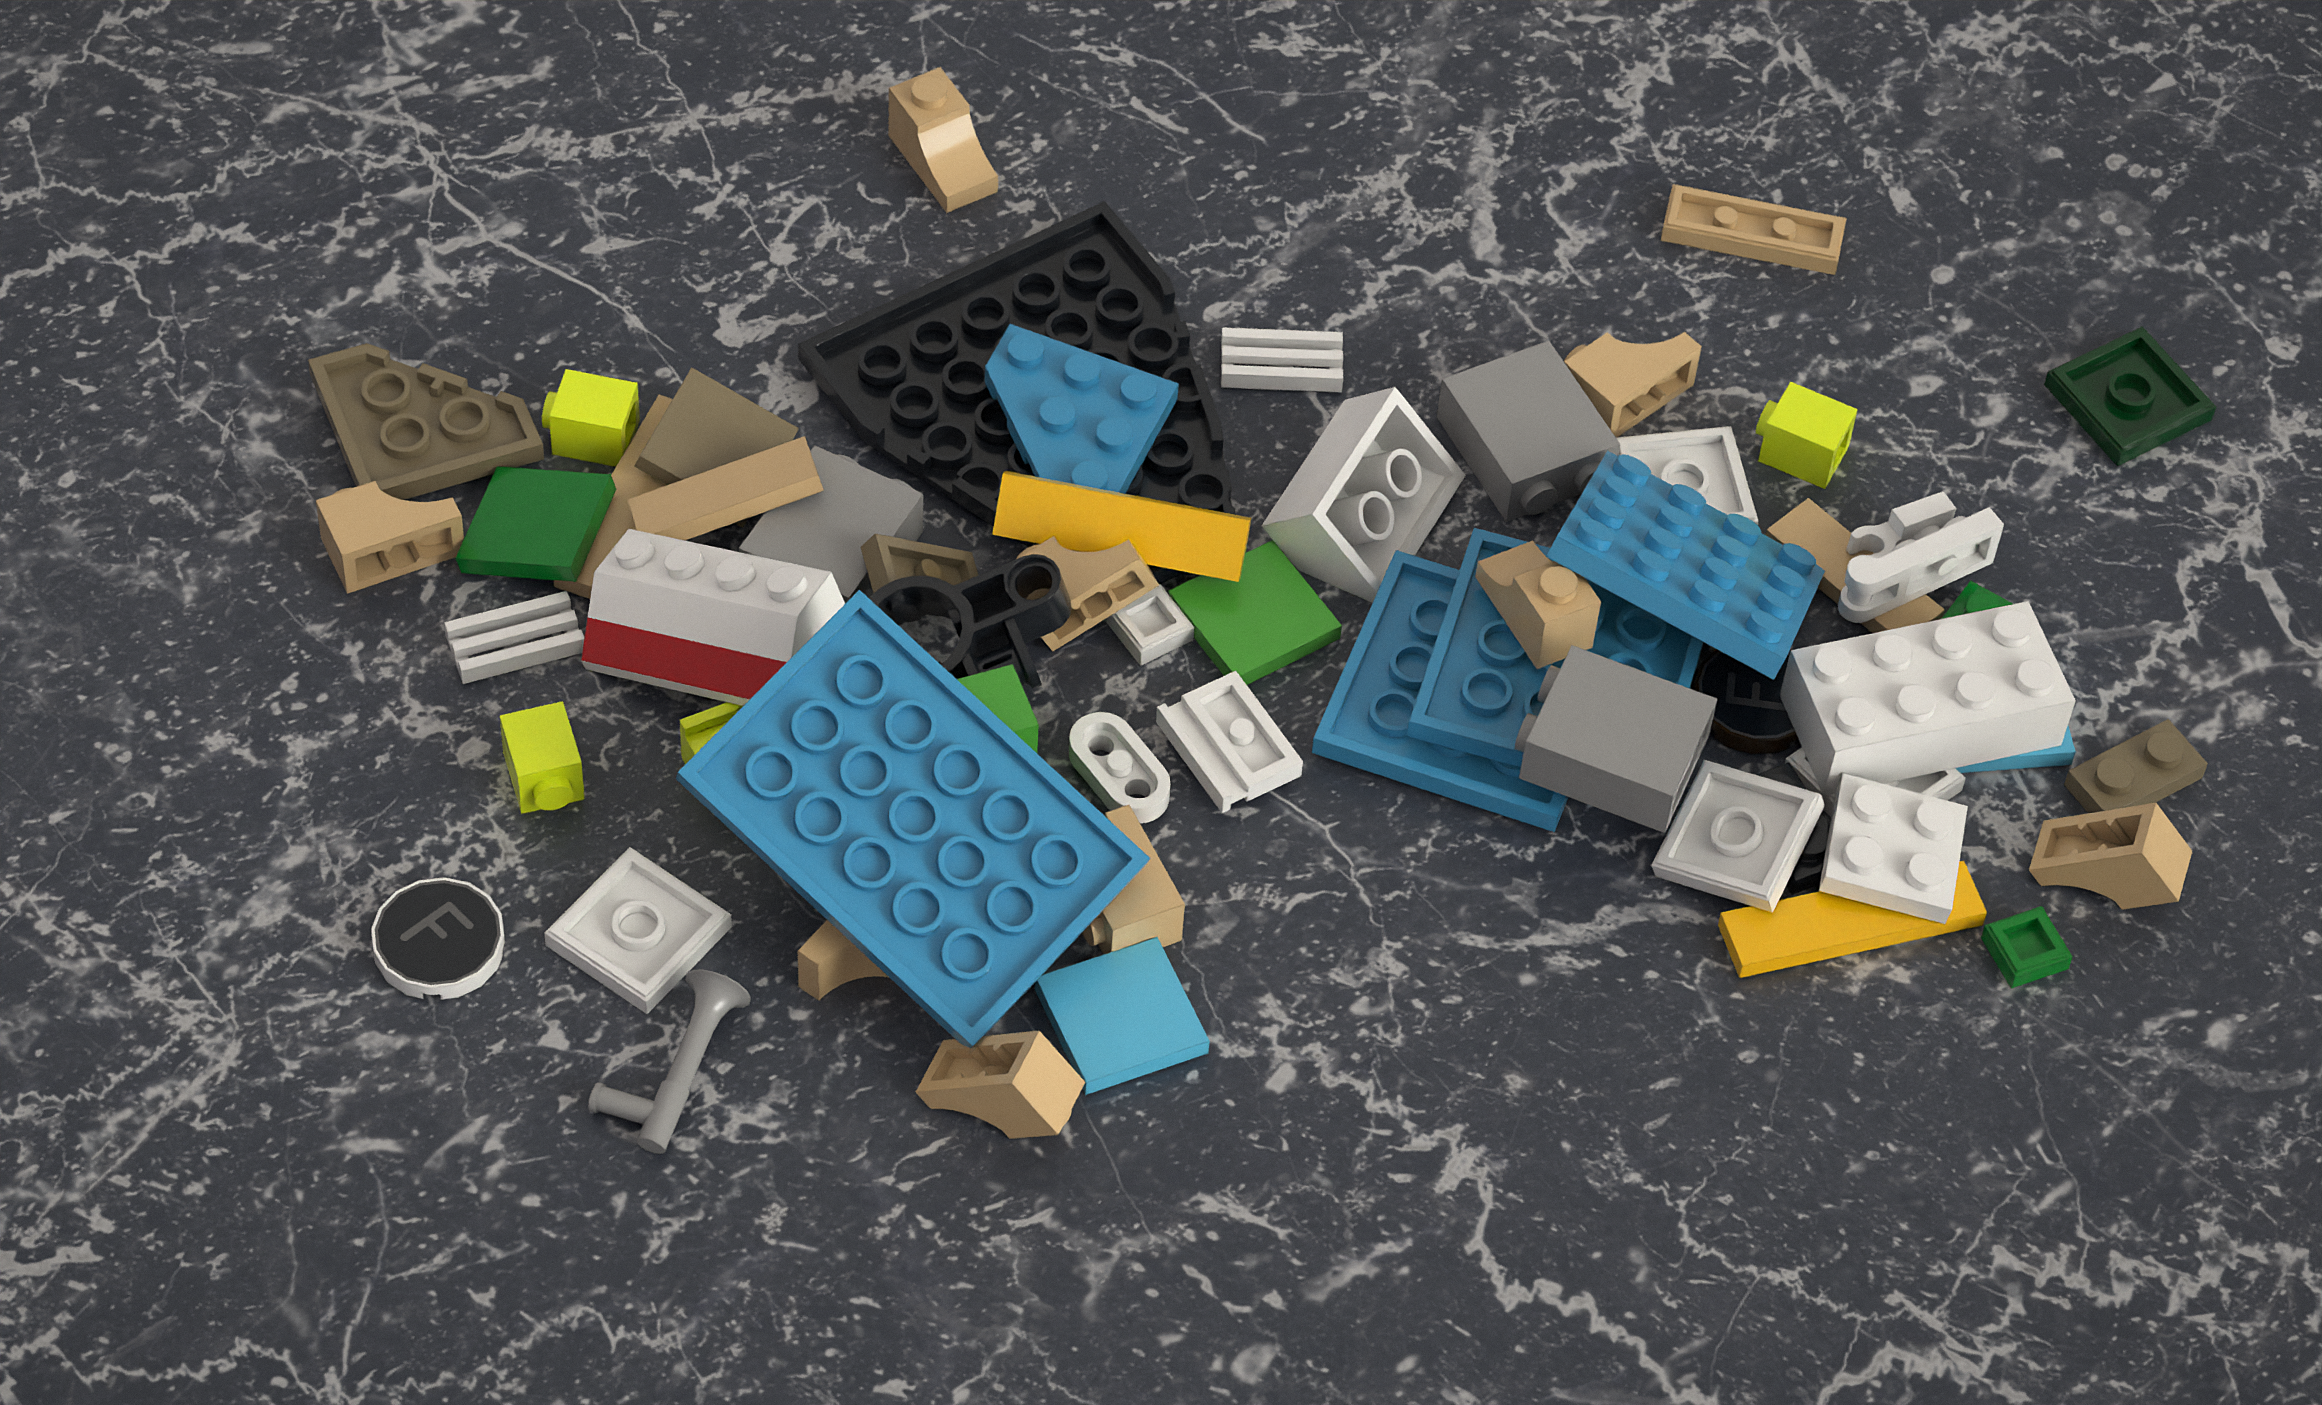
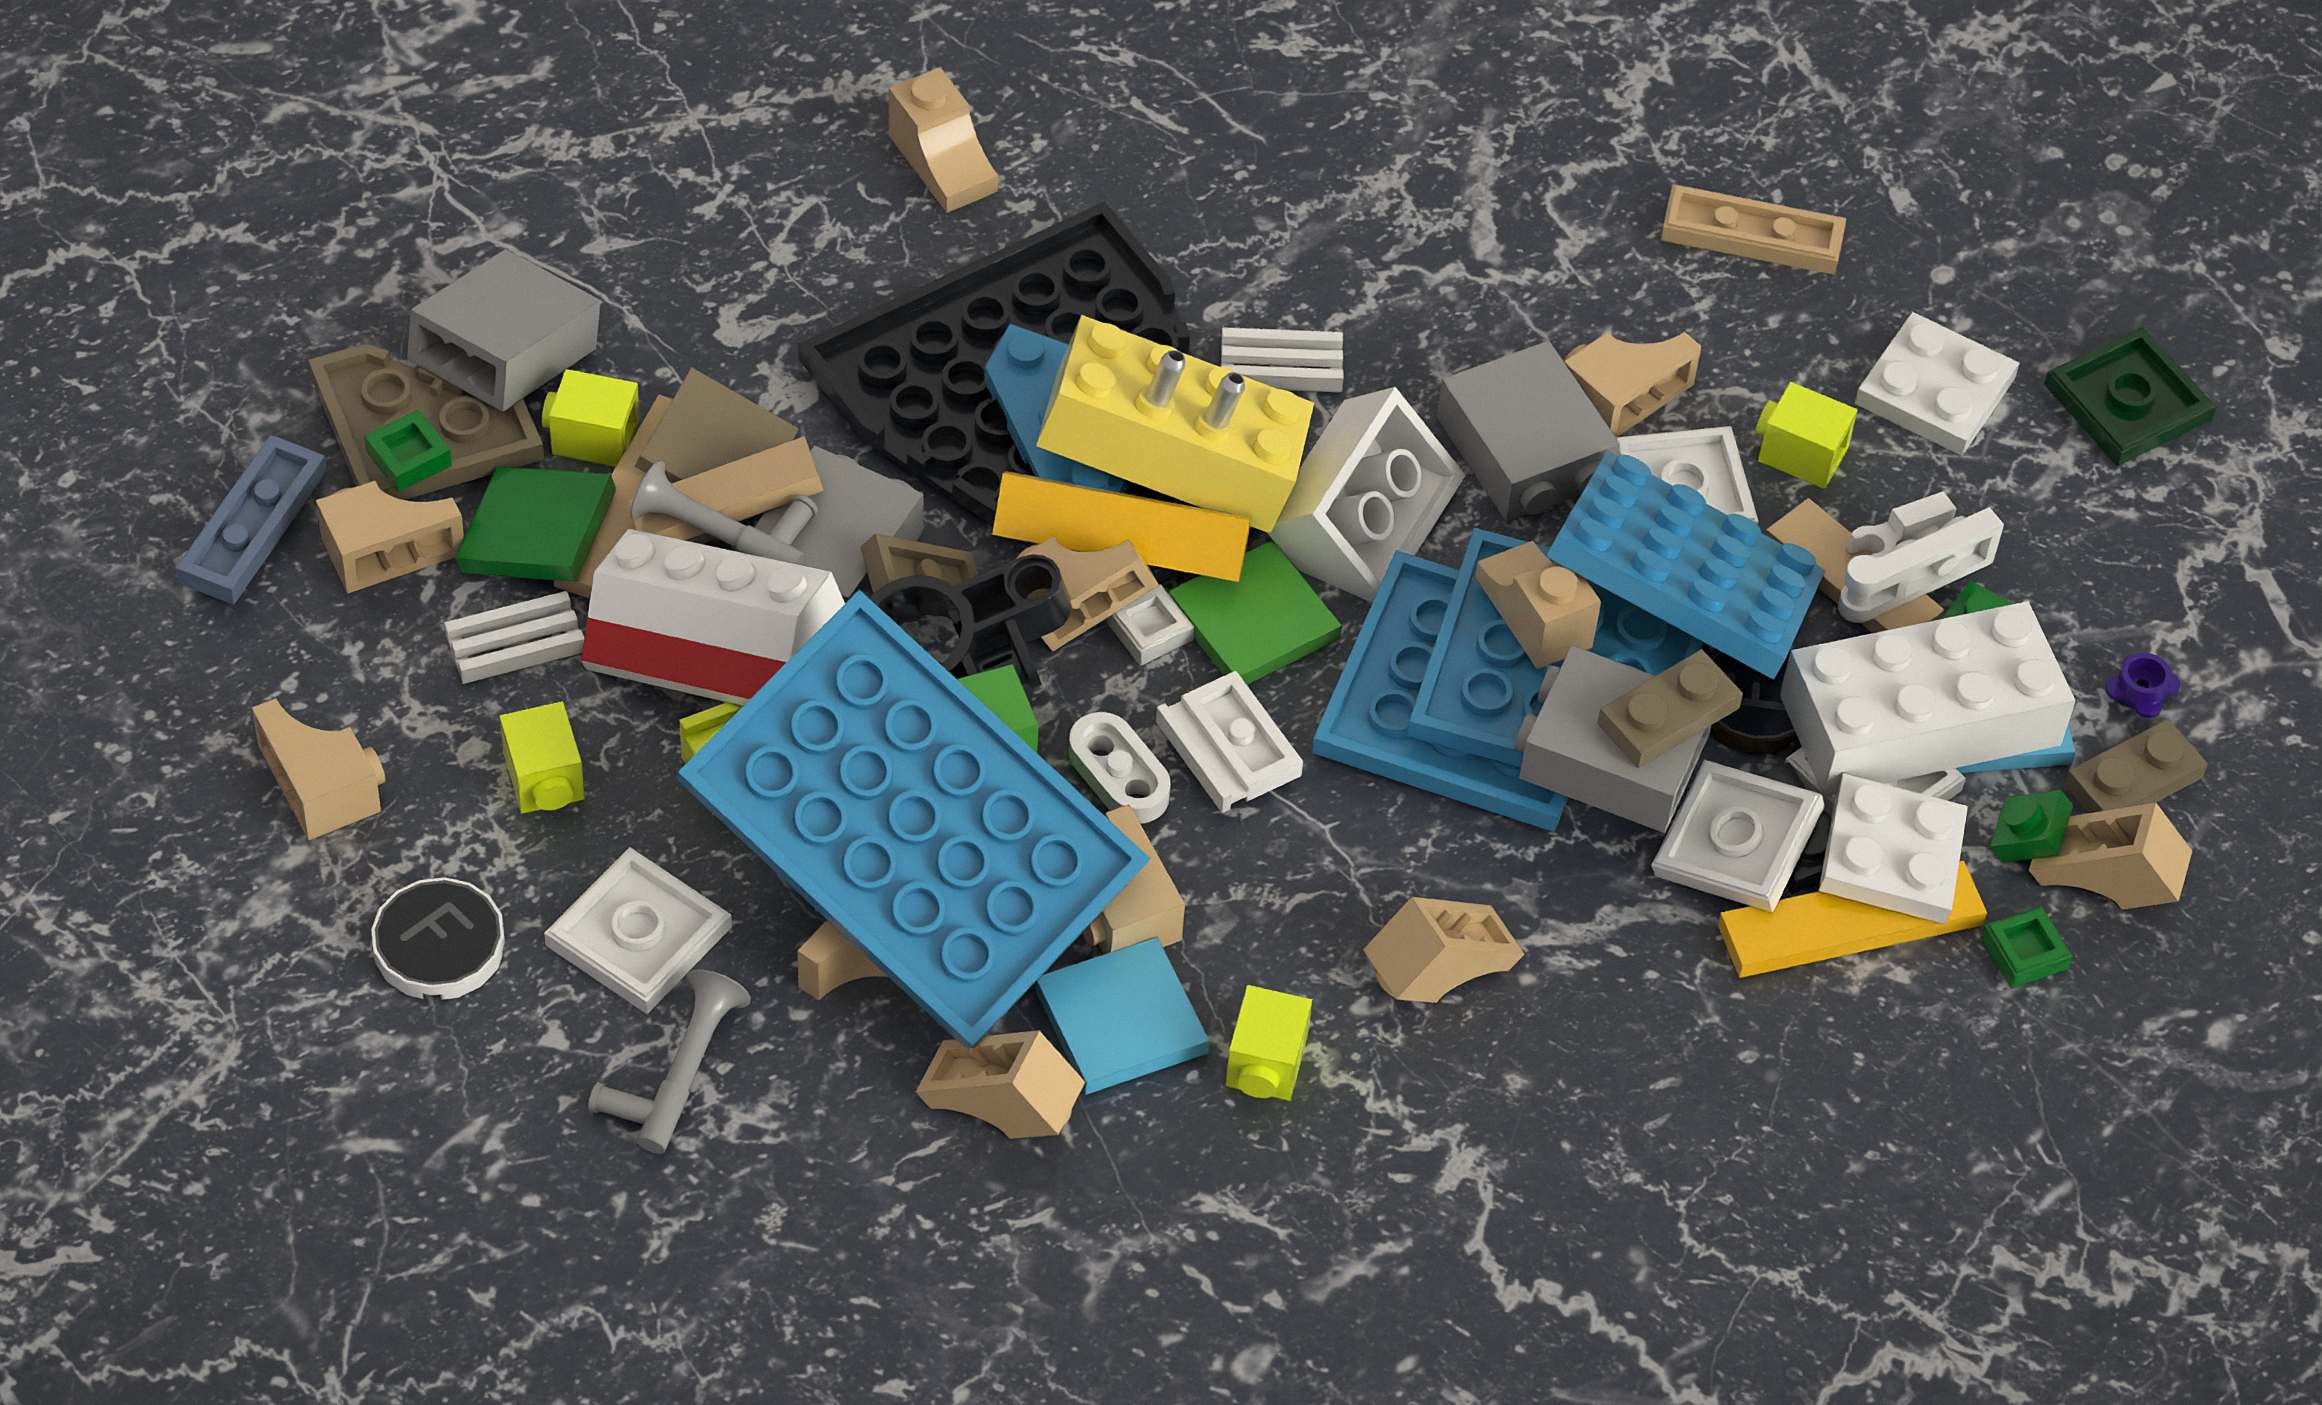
(251, 519): none -> sand blue plate
(319, 770): none -> tan arch
(408, 450): none -> green plate
(503, 329): none -> light grey brick
(660, 496): none -> light grey piece
(1175, 423): none -> light yellow piece
(1268, 1043): none -> neon yellow brick
(1439, 946): none -> tan arch
(1669, 708): none -> dark tan plate
(1937, 383): none -> white plate
(2031, 826): none -> green plate
(2147, 671): none -> dark purple plate

